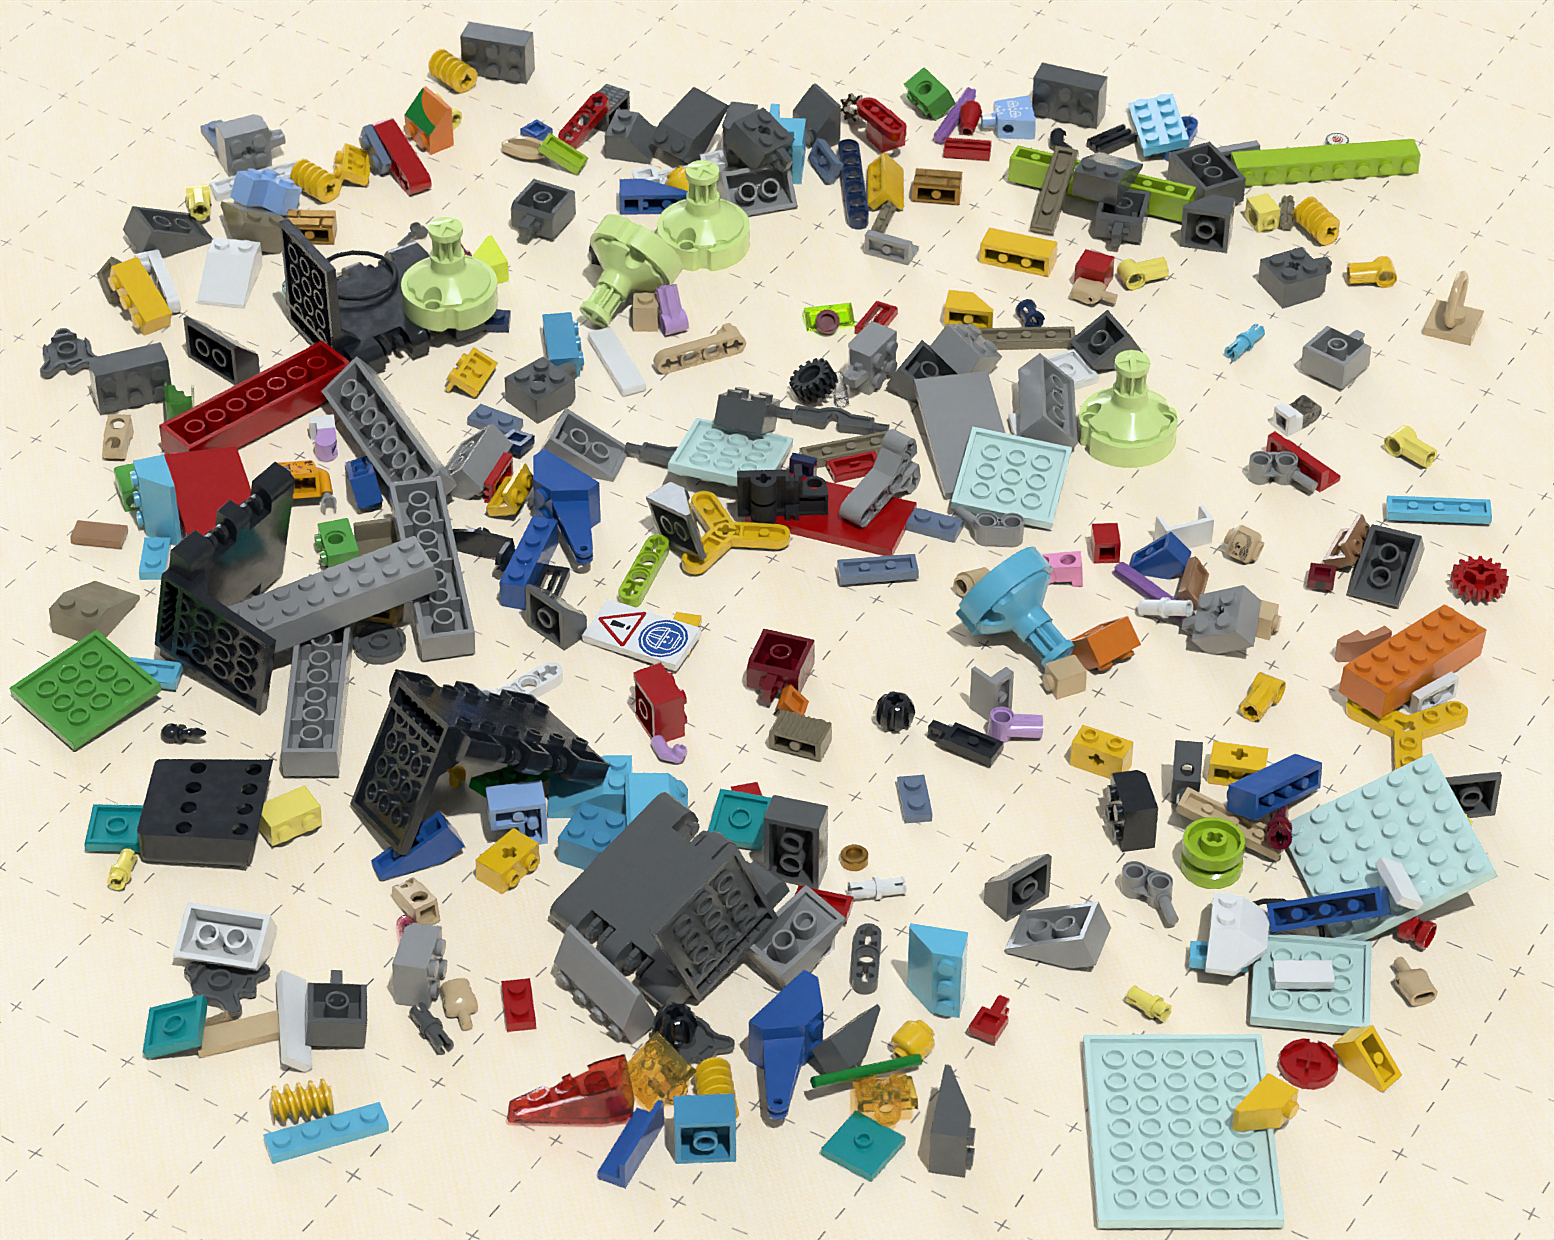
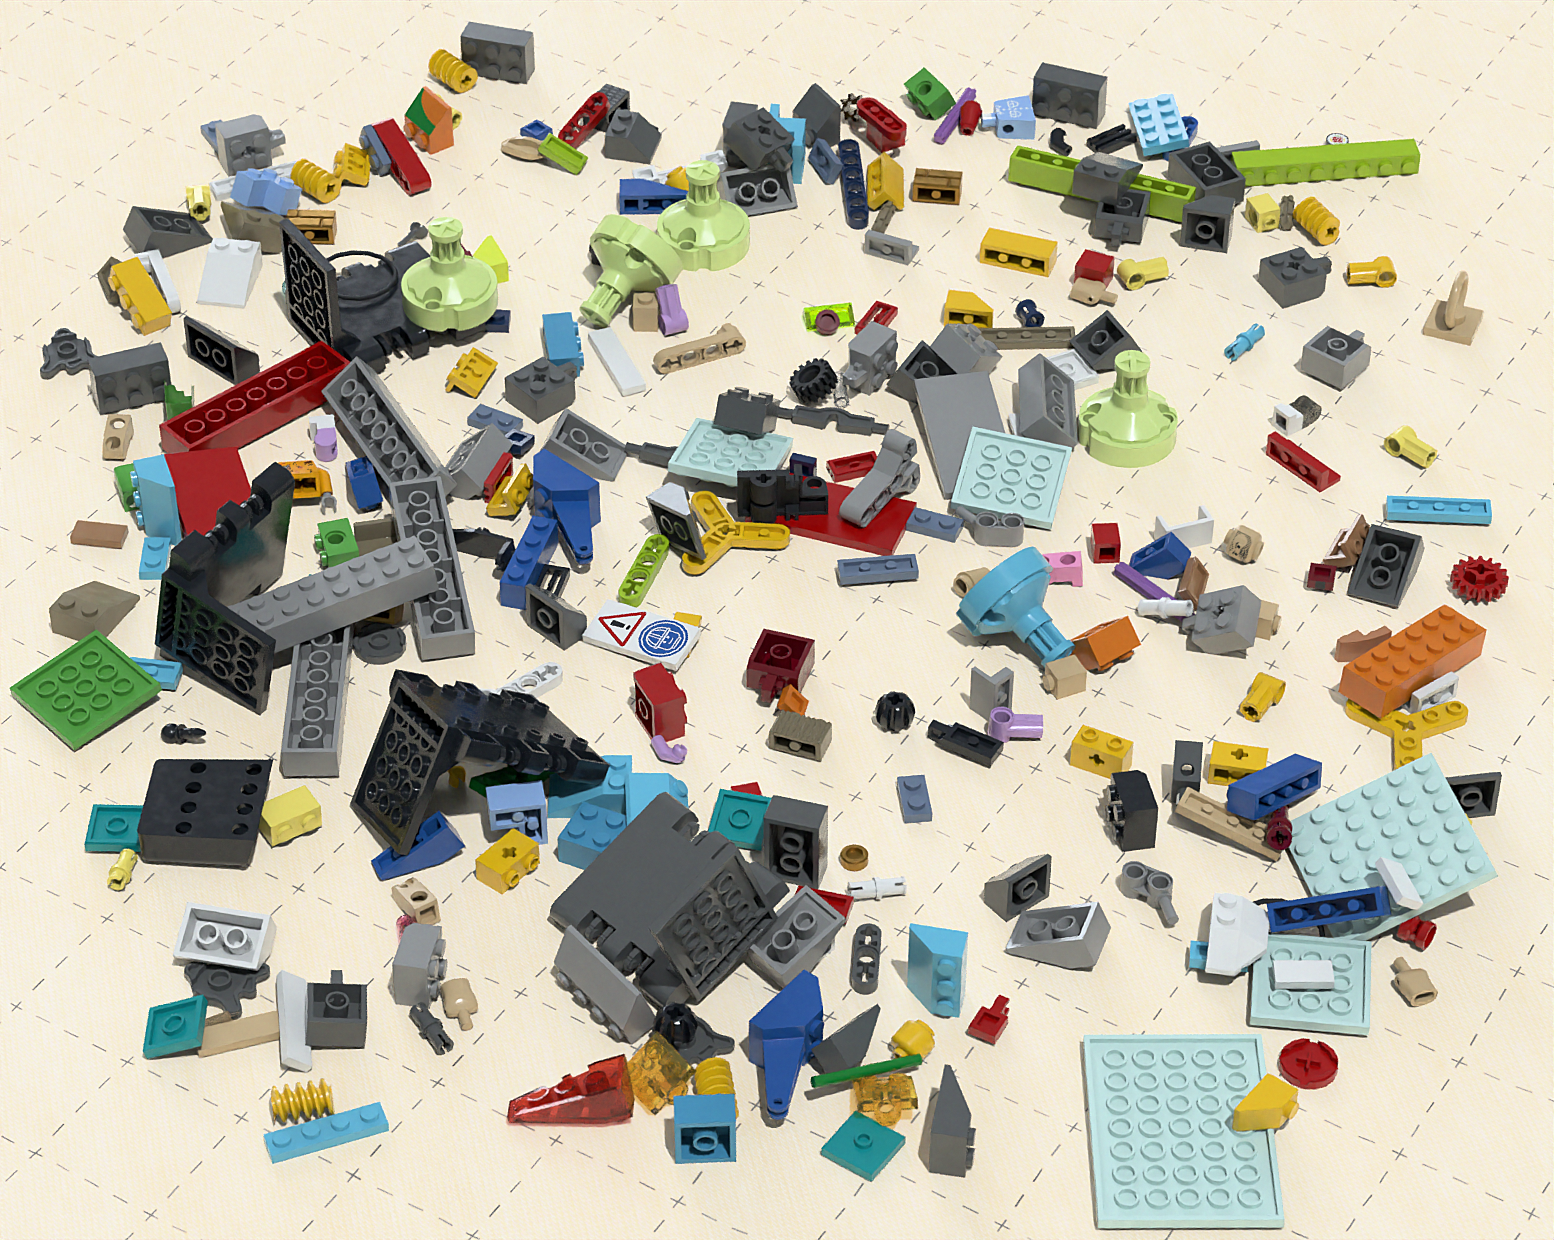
(518, 1005): red plate -> none
(542, 209): dark grey hinge -> none
(632, 1146): blue panel -> none
(690, 125): dark grey slope -> none
(844, 447): dark tan tile -> none
(967, 149): red tile -> none
(1054, 190): dark tan tile -> none
(1152, 1005): light yellow pin -> none
(1212, 853): lime wheel -> none
(1280, 466): light grey beam -> none
(1367, 1057): yellow slope -> none

